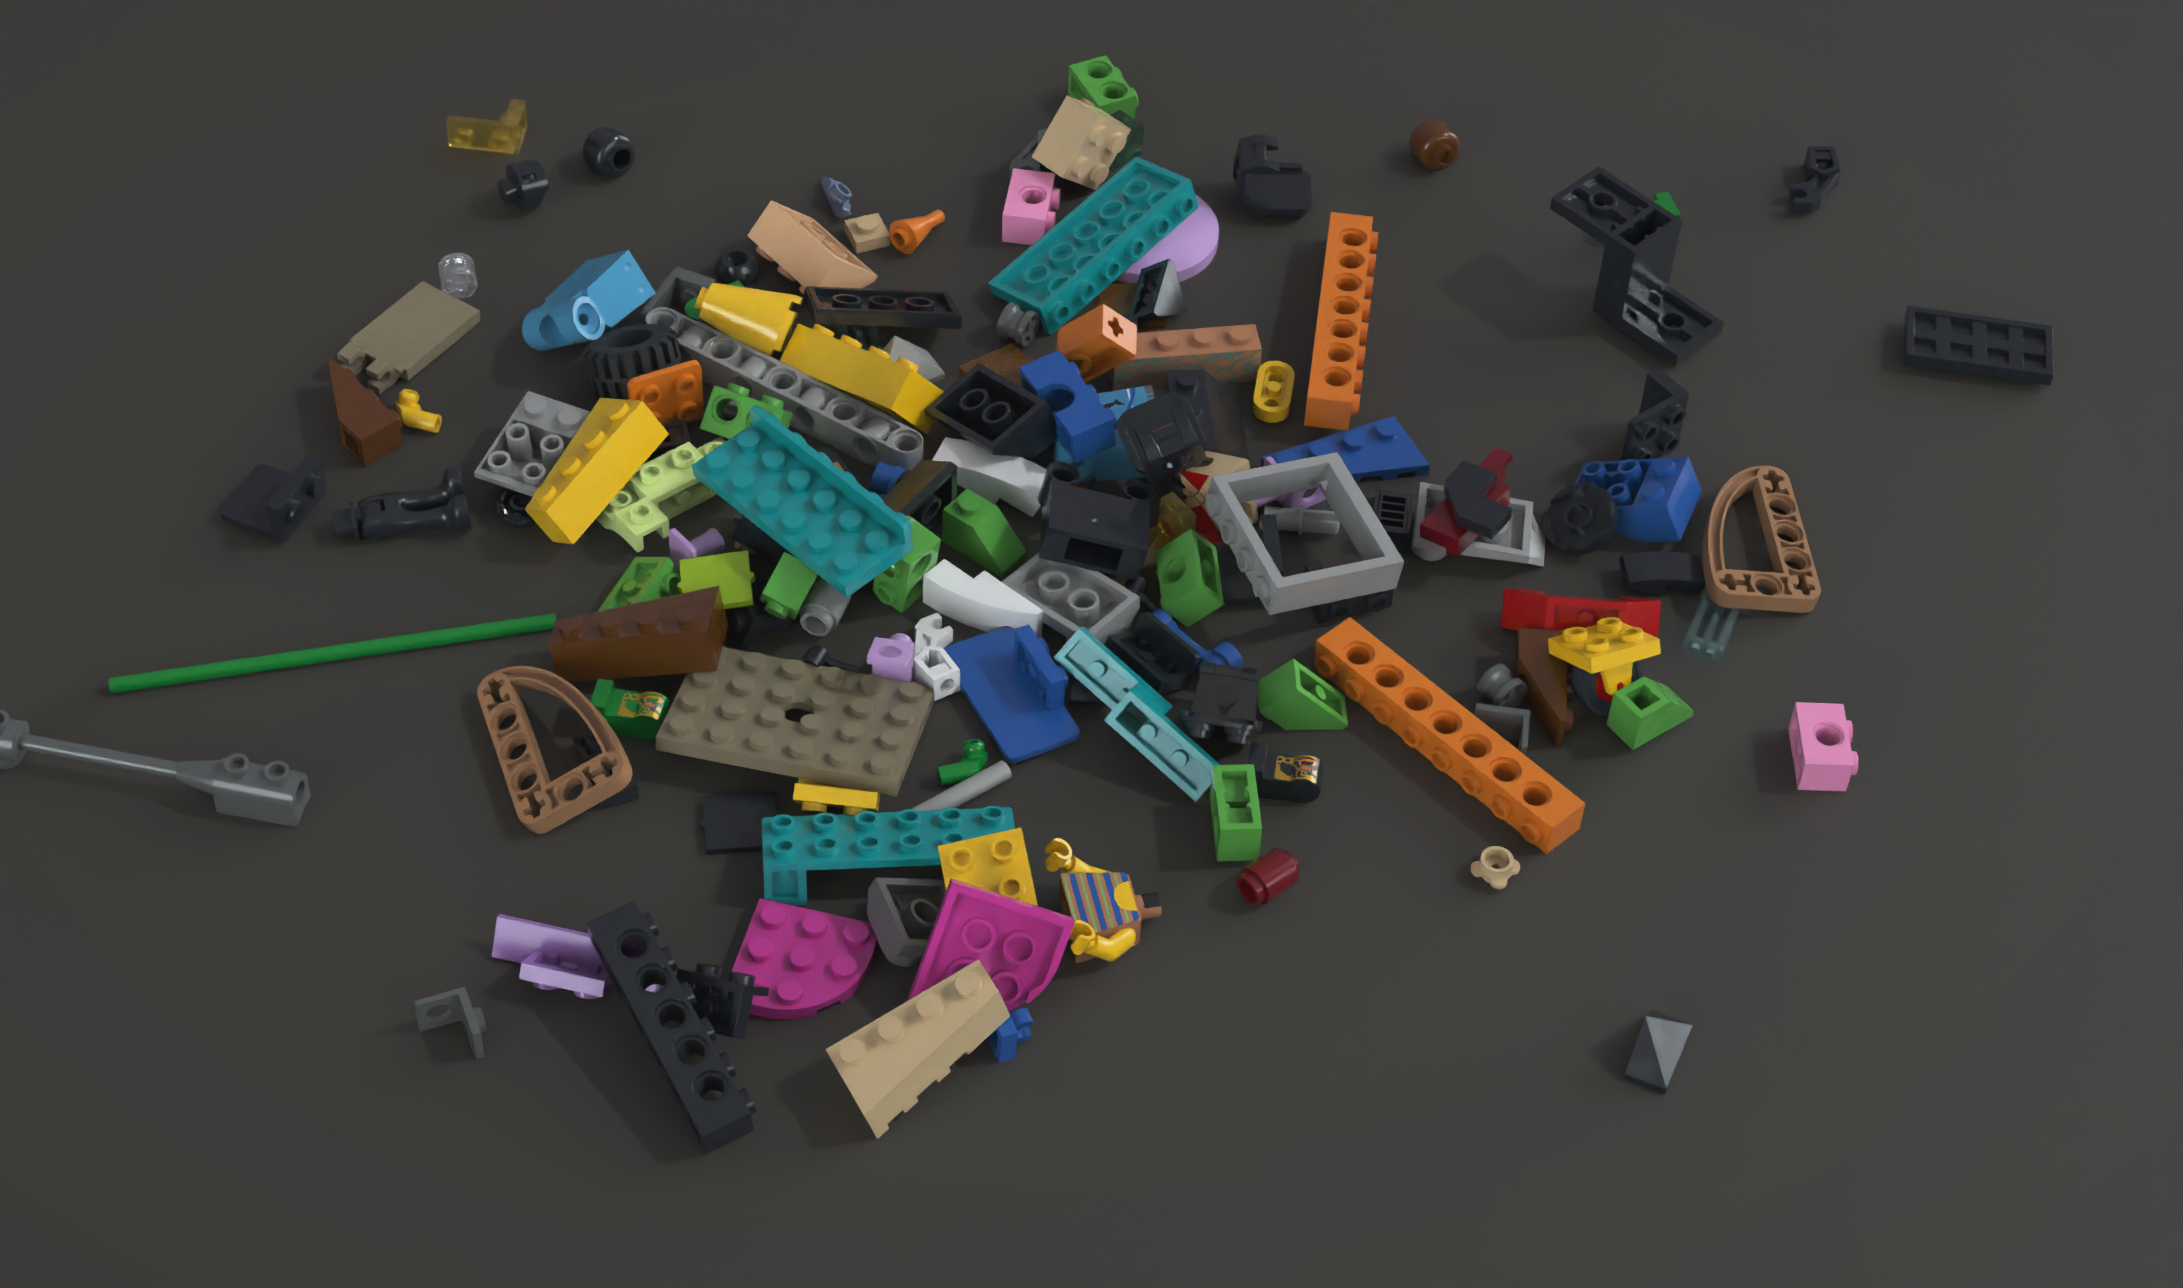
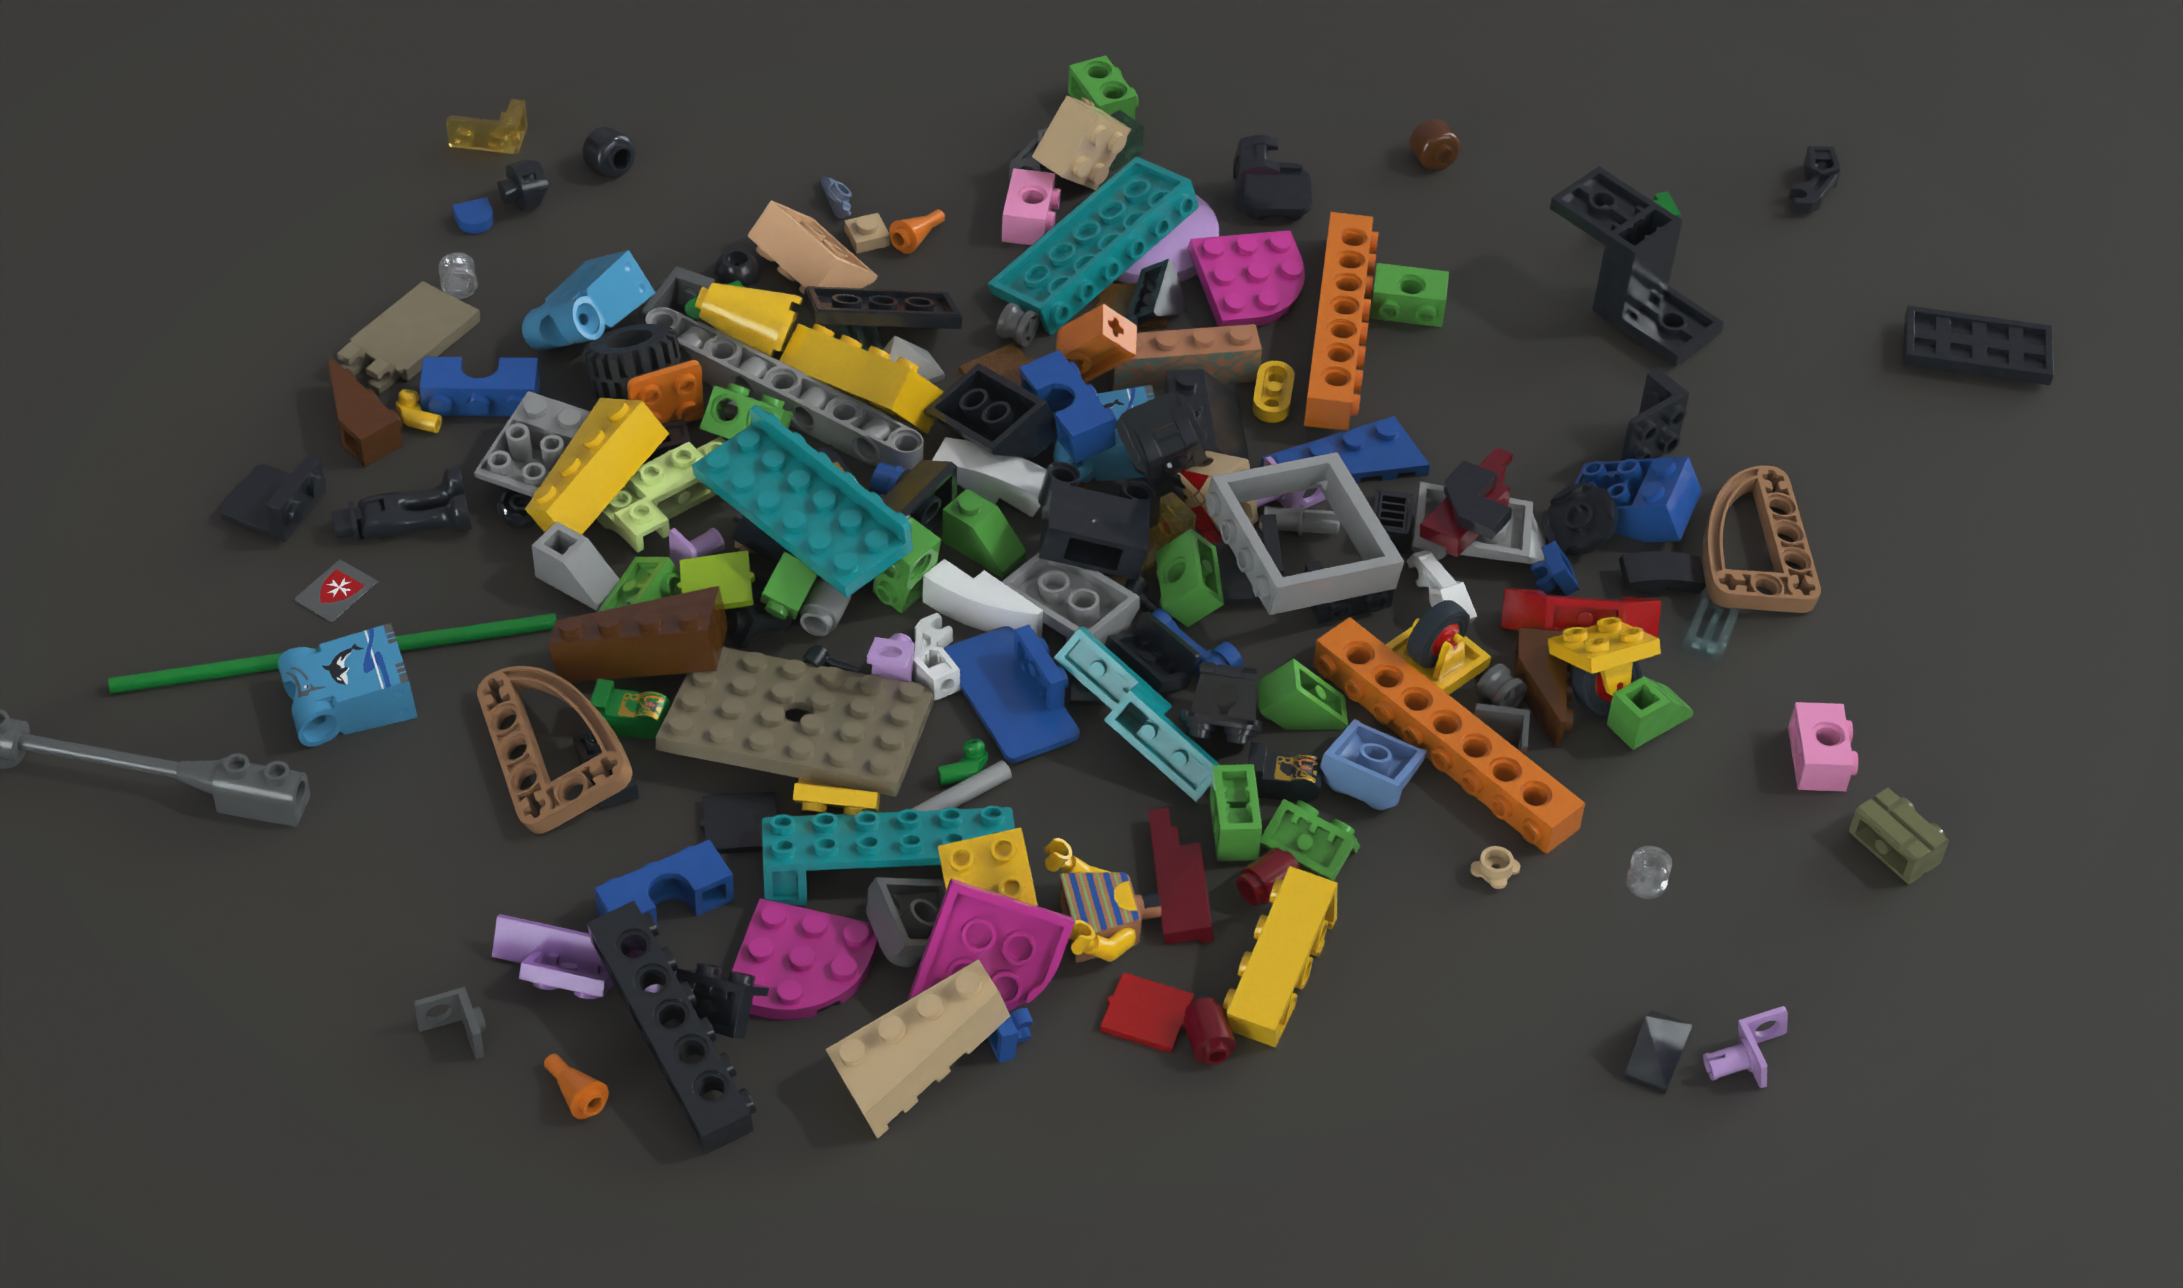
(335, 590): none -> dark grey sticker
(347, 685): none -> dark azure piece
(452, 393): none -> blue arch
(474, 215): none -> blue tile
(573, 566): none -> light grey slope
(582, 1093): none -> orange cone
(692, 876): none -> blue arch
(1146, 1012): none -> red piece
(1180, 883): none -> dark red piece
(1209, 1031): none -> dark red brick
(1249, 276): none -> dark pink plate
(1281, 958): none -> yellow wedge
(1310, 839): none -> bright green bracket
(1370, 765): none -> medium blue slope
(1409, 295): none -> bright green brick
(1440, 582): none -> white piece
(1440, 649): none -> plate
(1557, 571): none -> blue tile
(1649, 872): none -> clear wheel
(1747, 1053): none -> lavender bracket
(1899, 835): none -> olive brick

